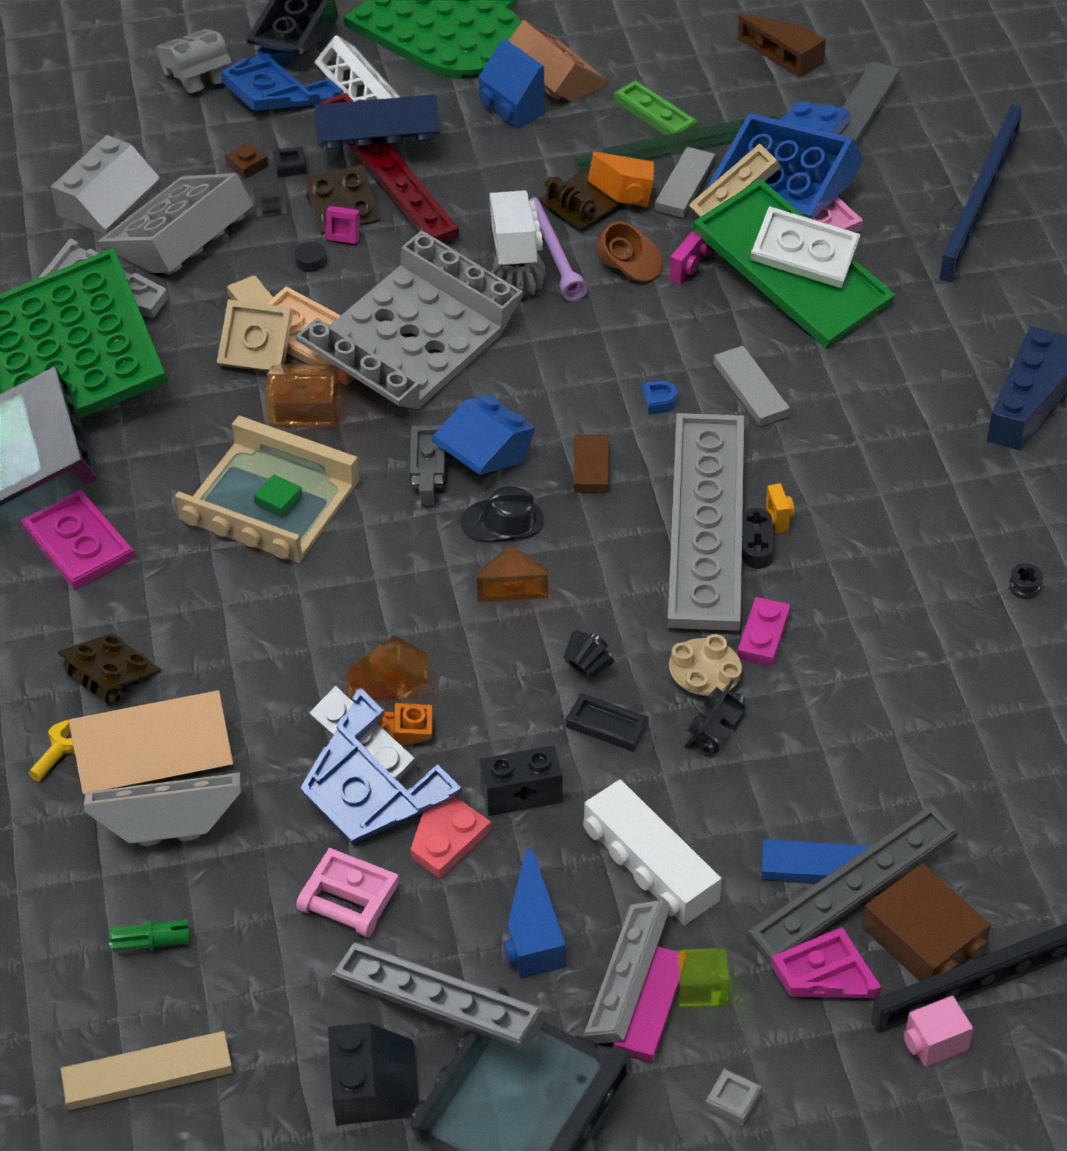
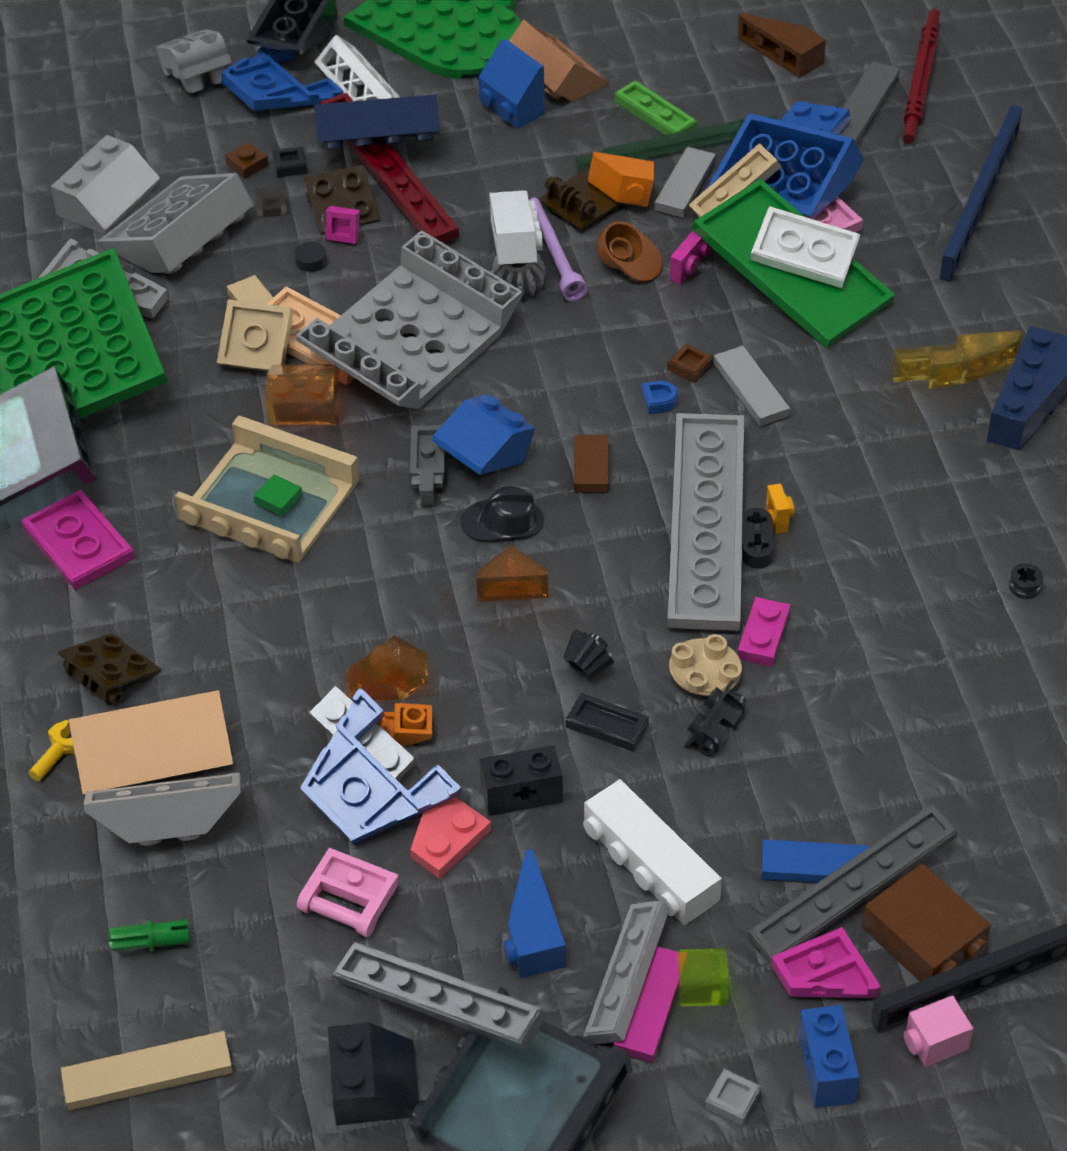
(690, 363): none -> reddish brown tile
(828, 1056): none -> blue brick
(921, 76): none -> dark red axle
(949, 365): none -> clear yellow slope

